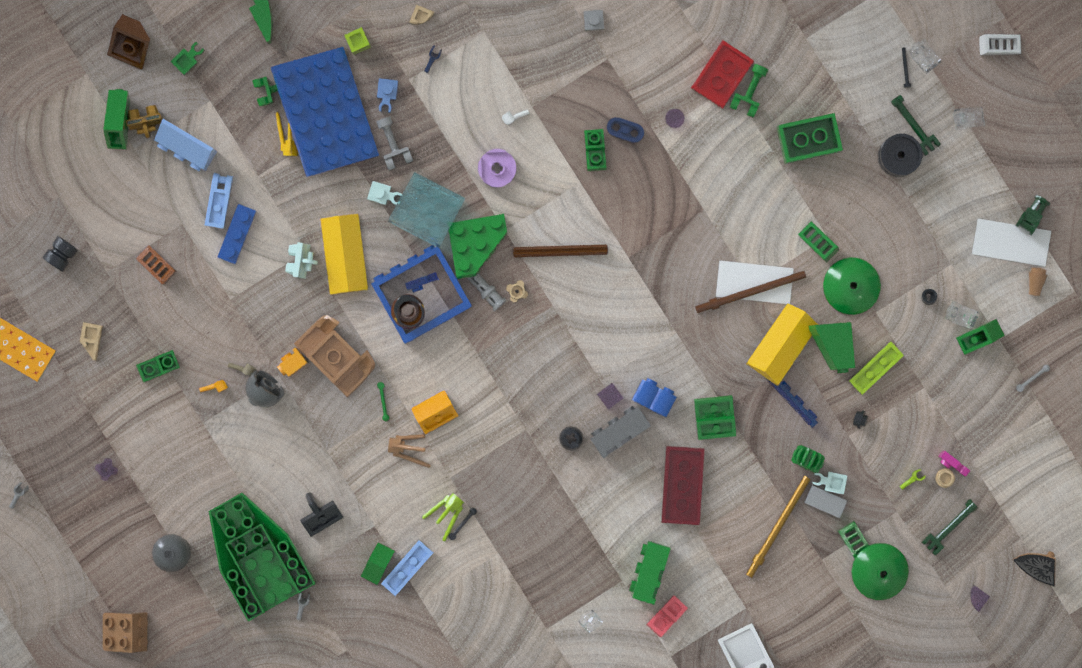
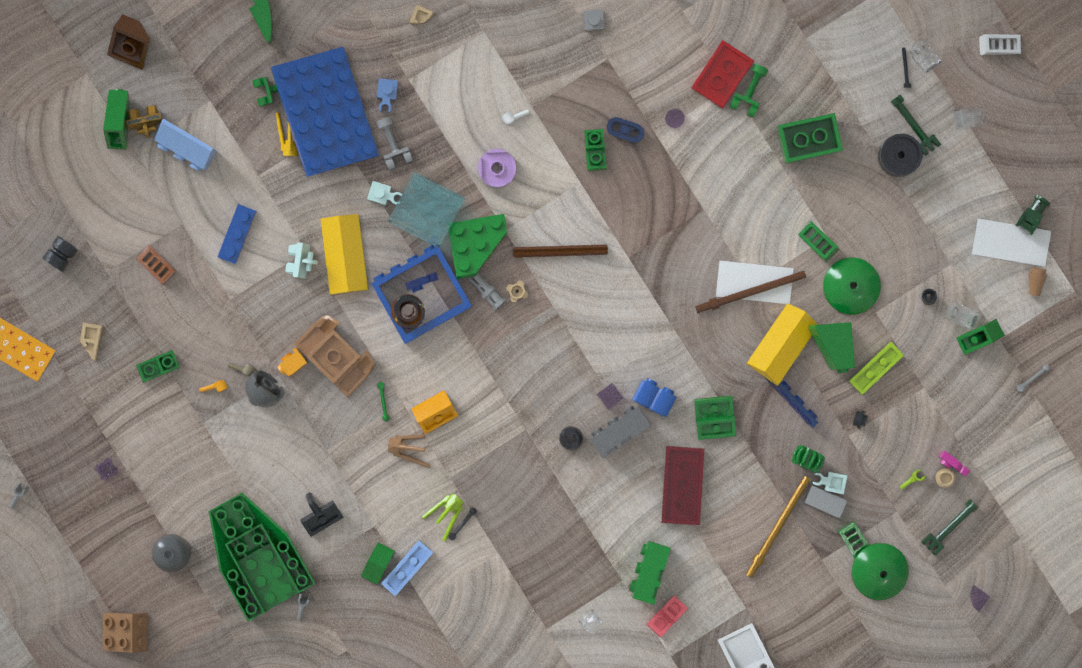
(185, 61): green plate -> none
(218, 201): light blue plate -> none
(357, 41): lime panel -> none
(433, 57): dark blue hand -> none
(1038, 566): shield -> none

